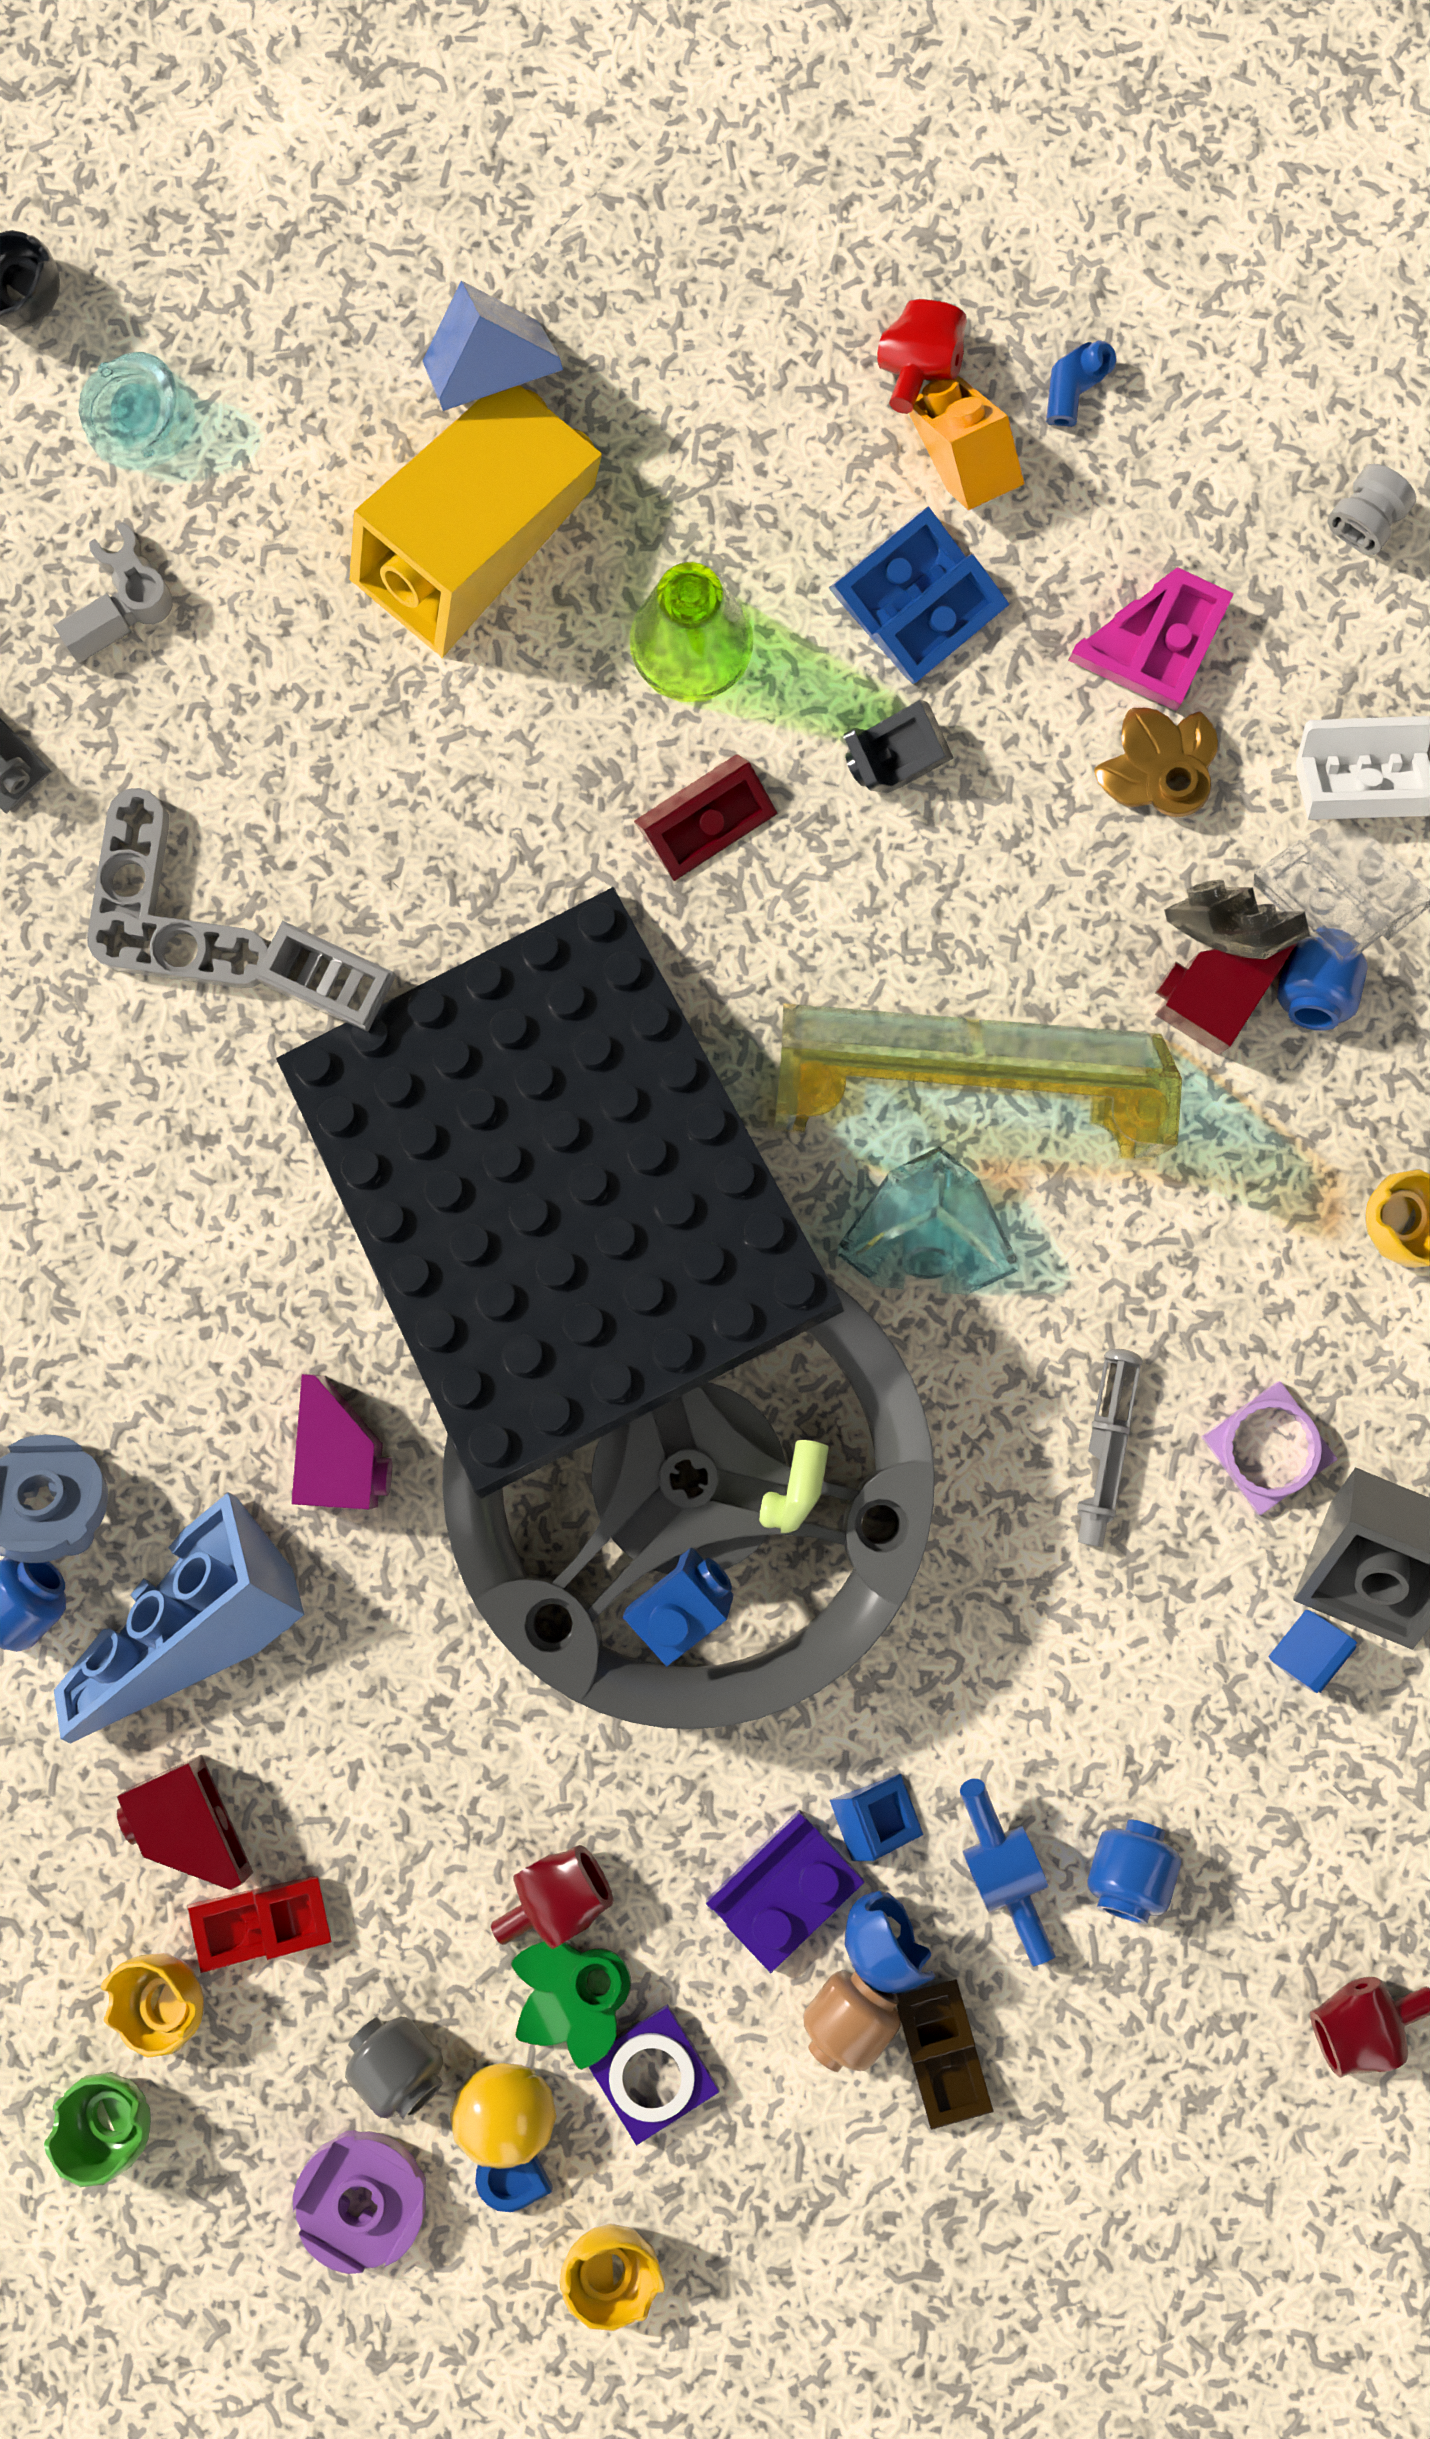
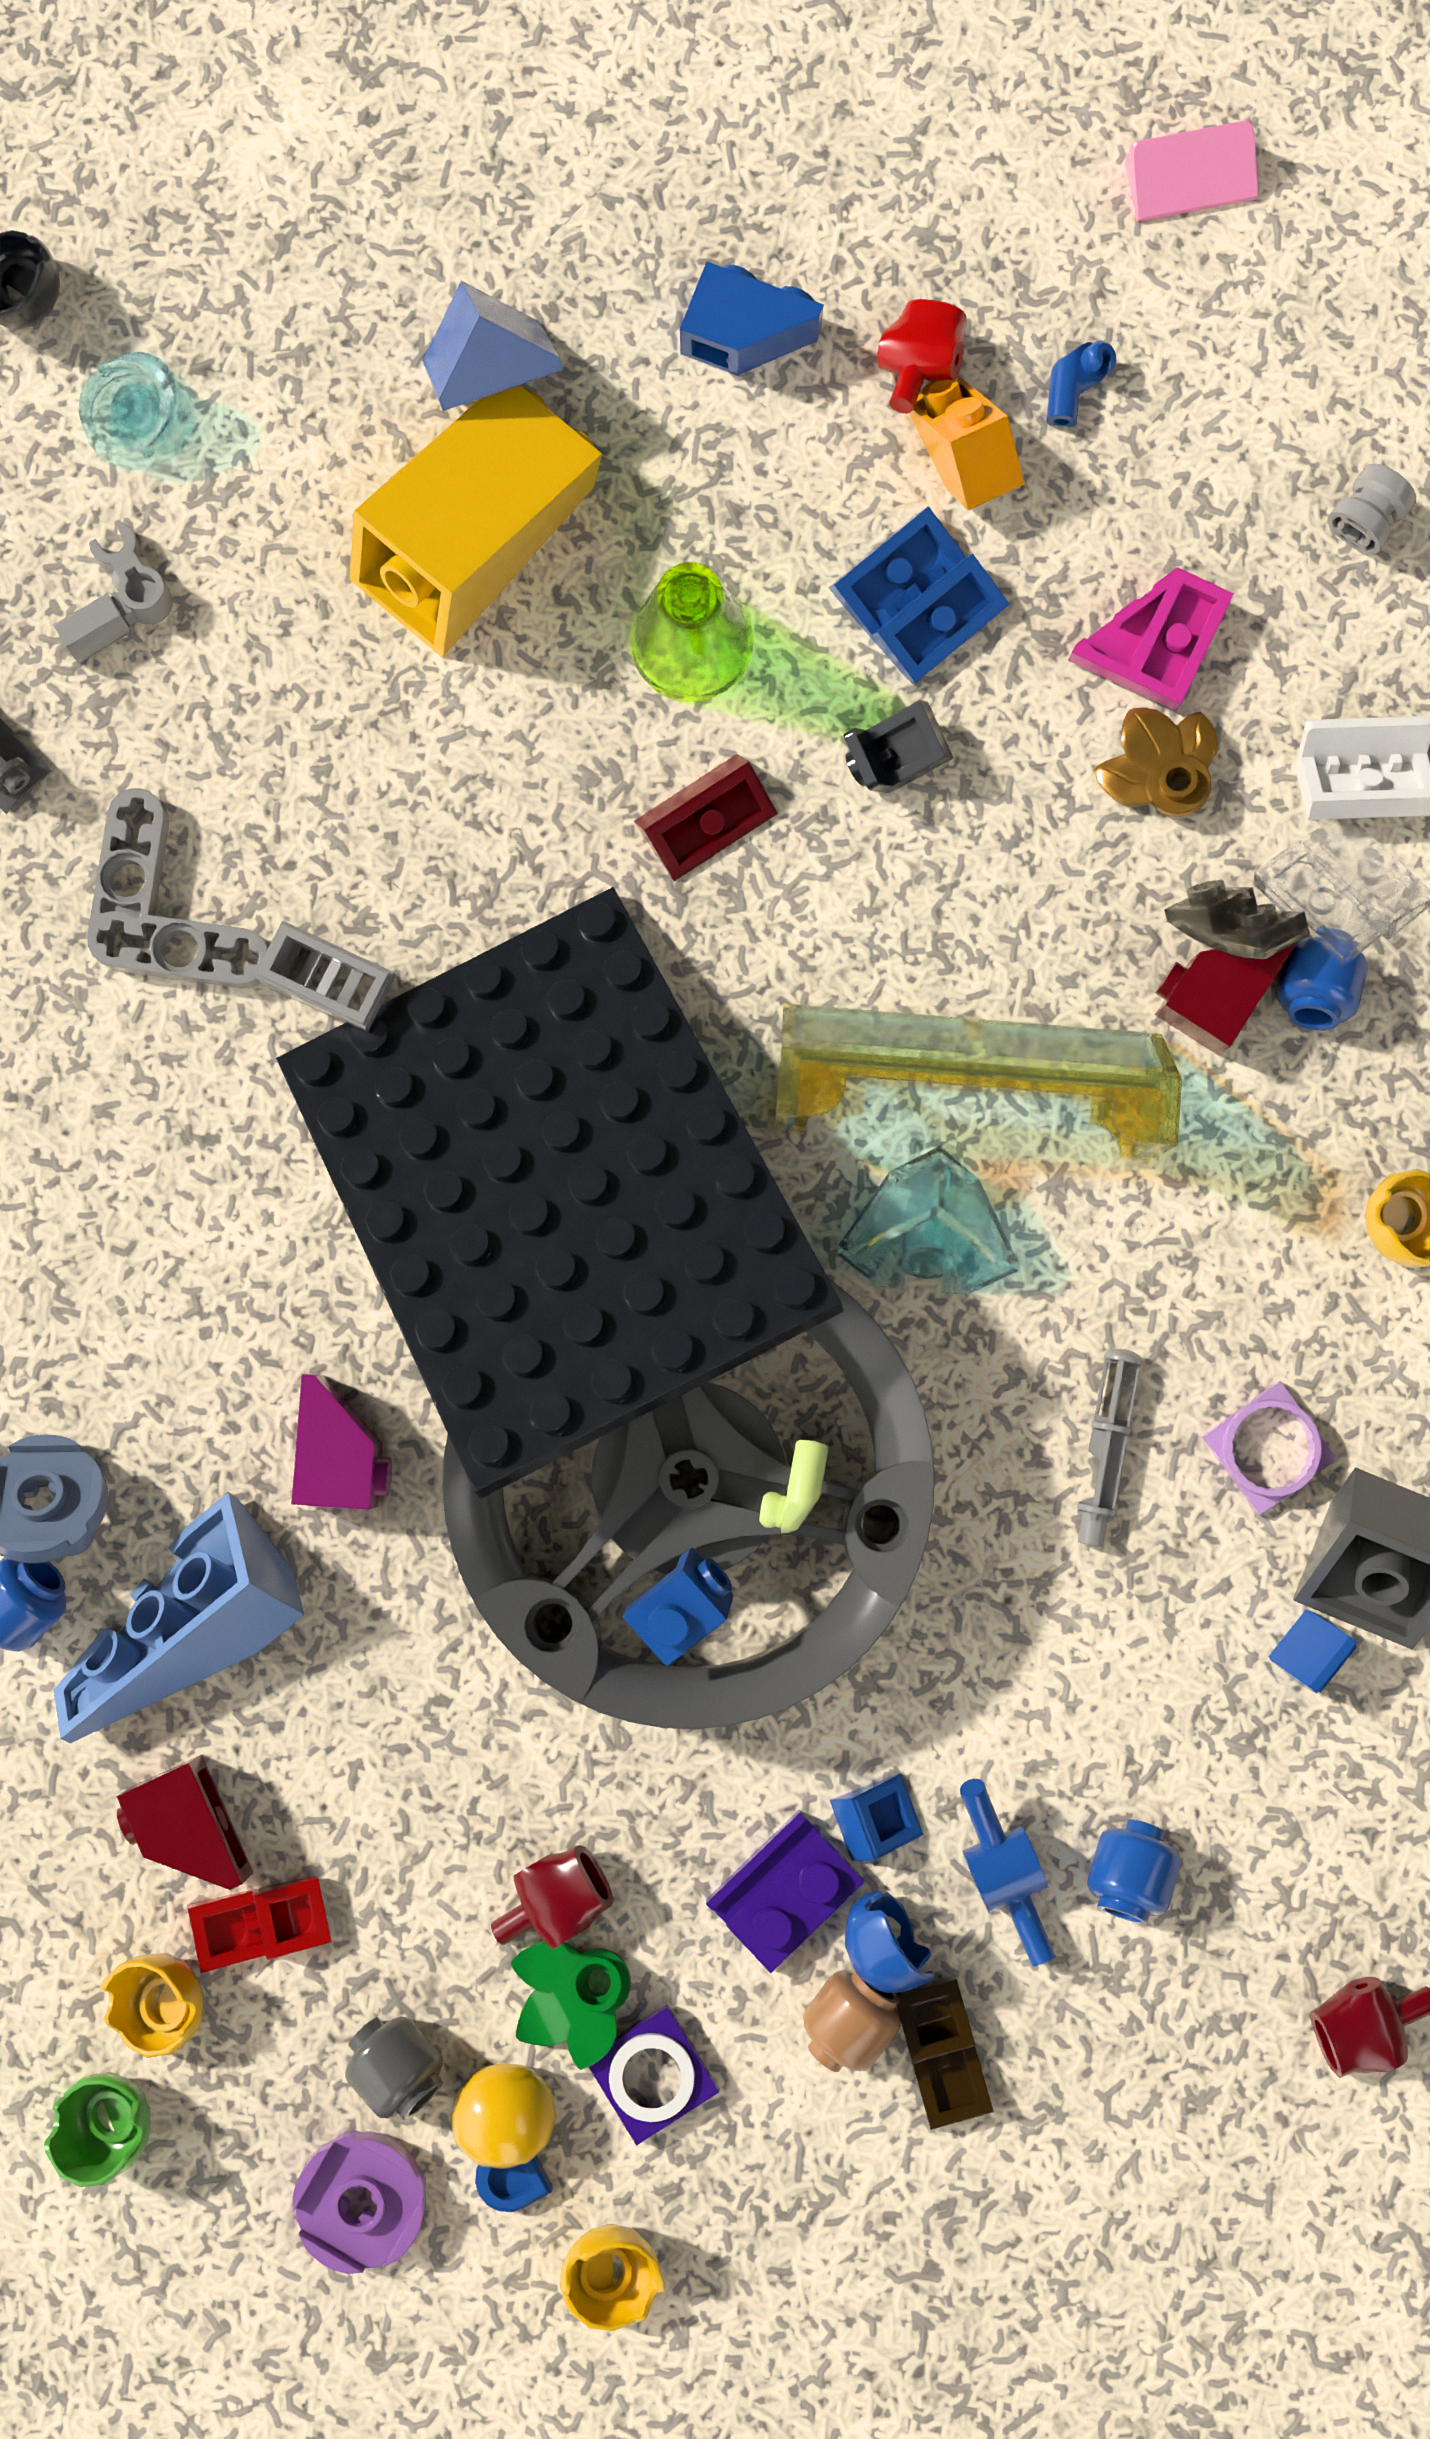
(746, 322): none -> blue slope
(1193, 170): none -> bright pink slope

